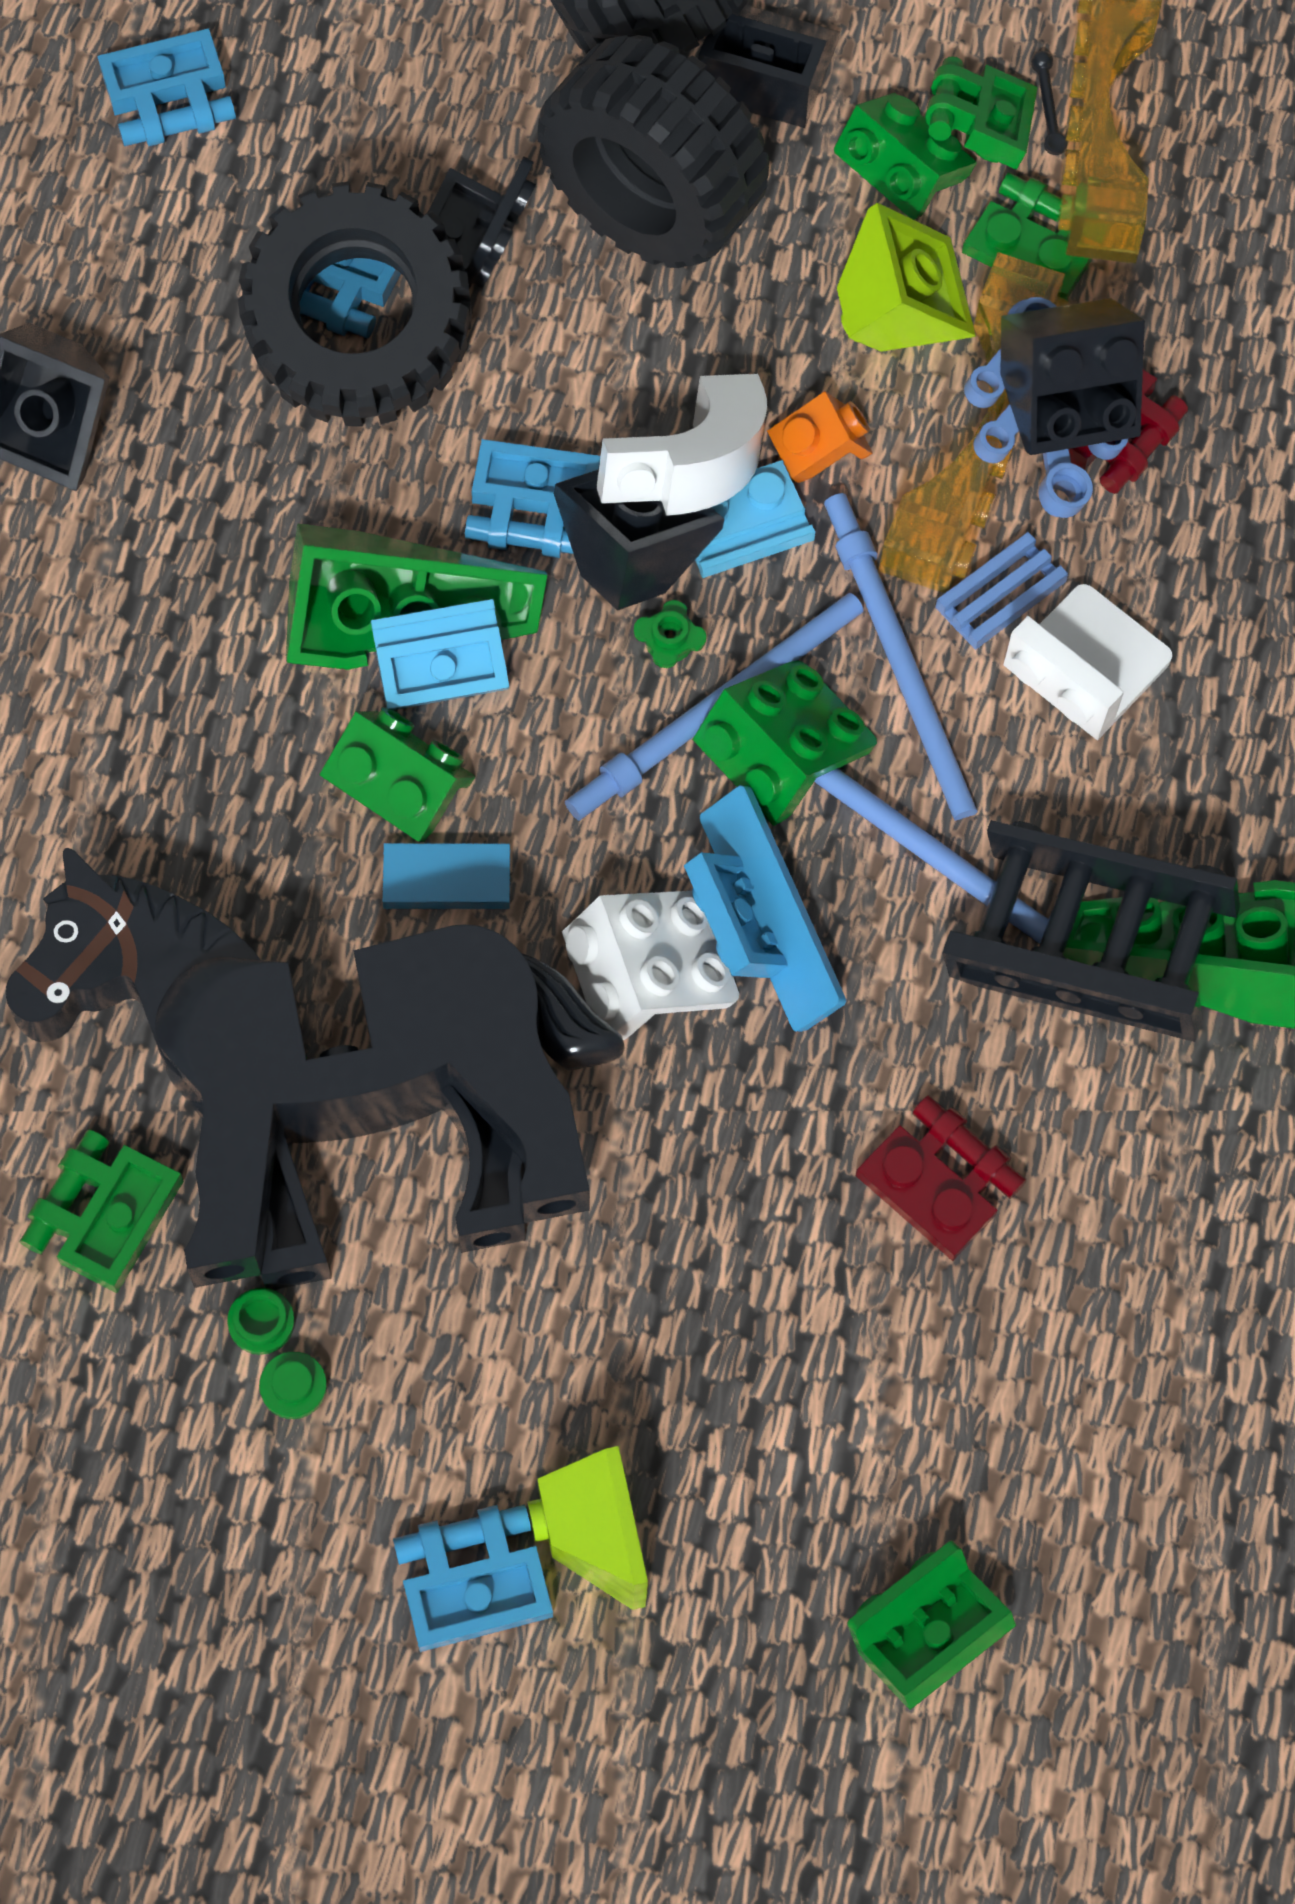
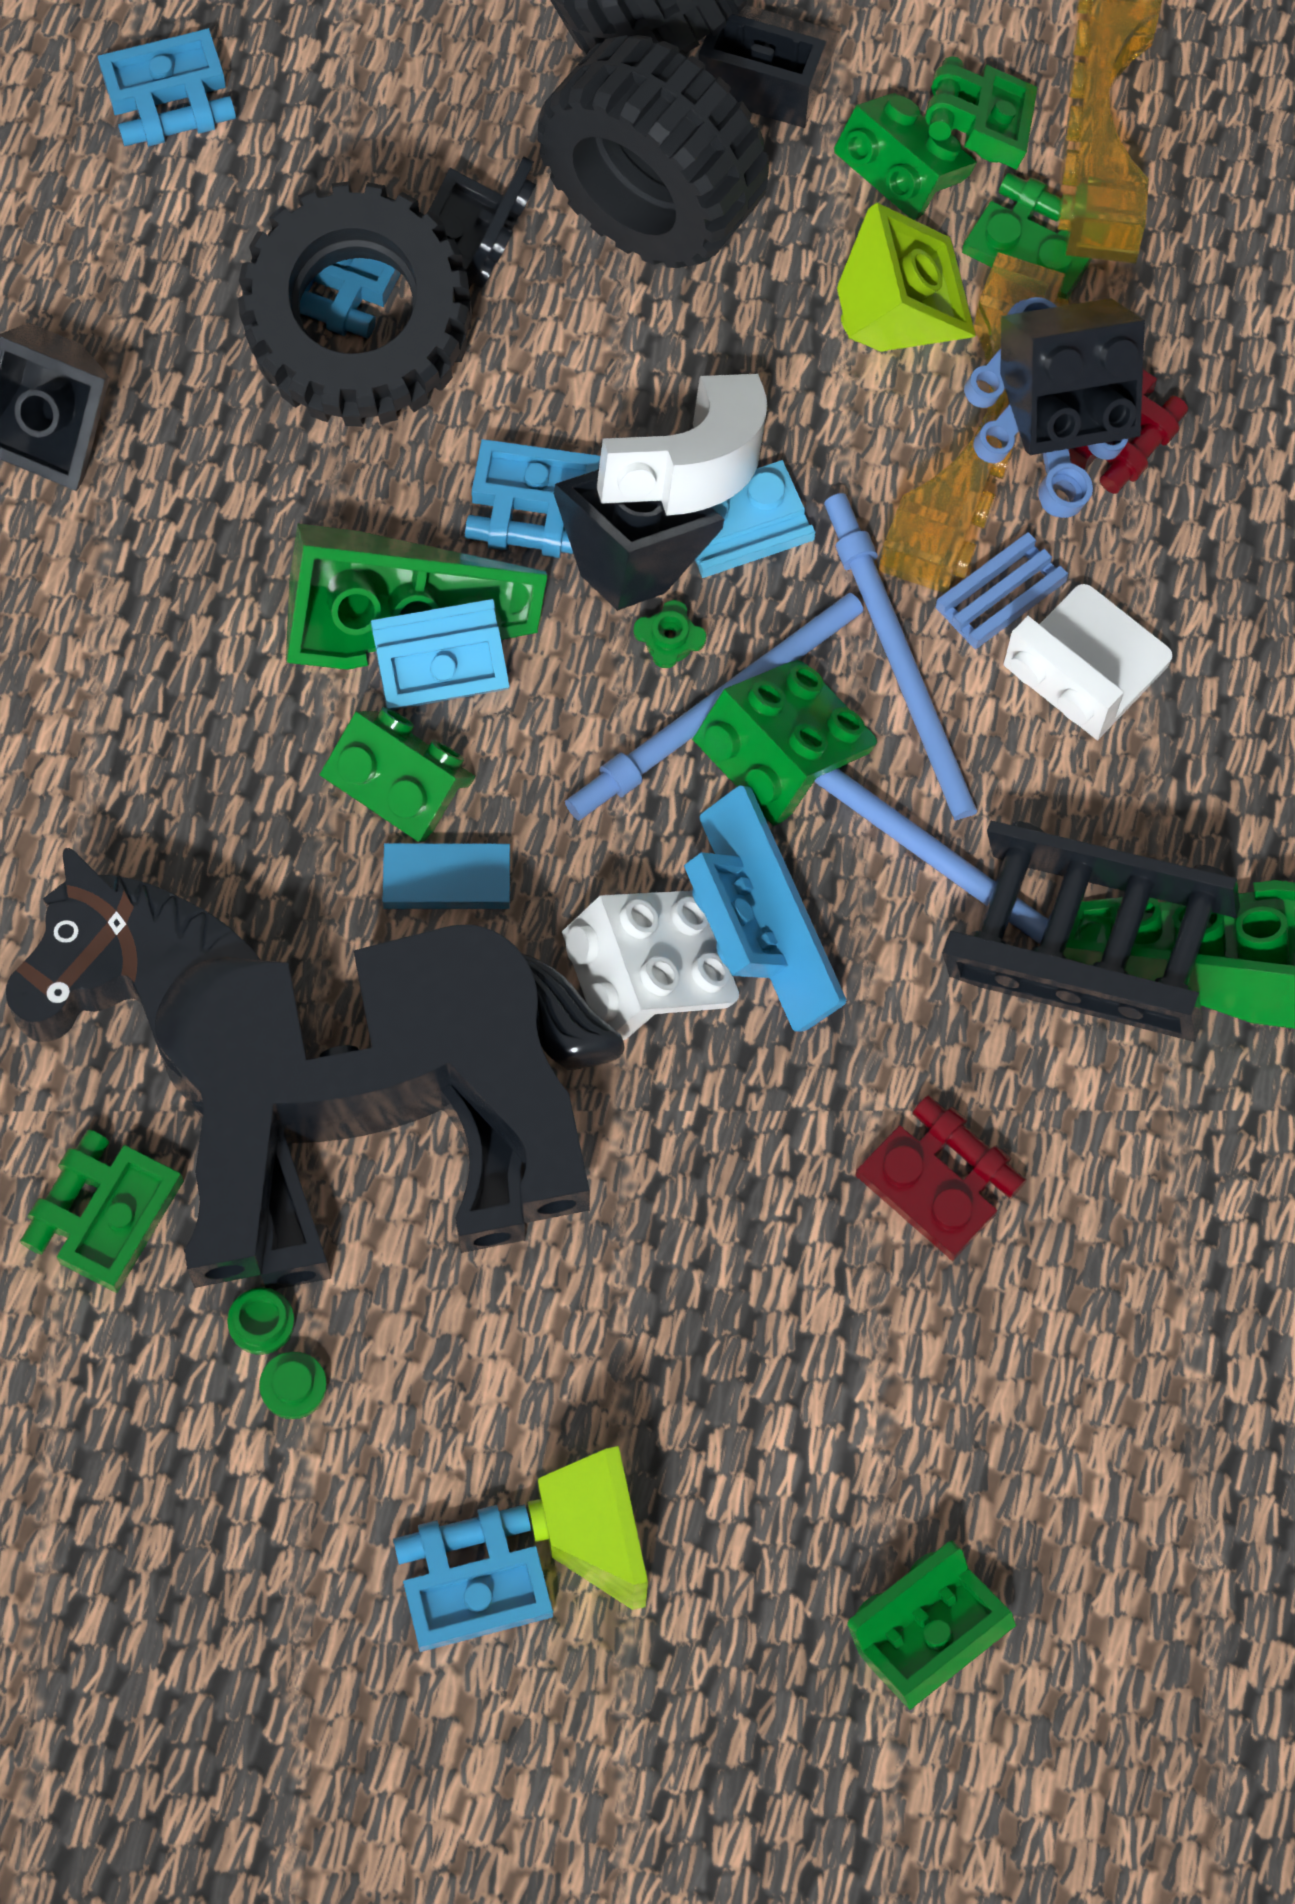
(820, 436): orange bracket -> none
(1054, 142): black hinge -> none

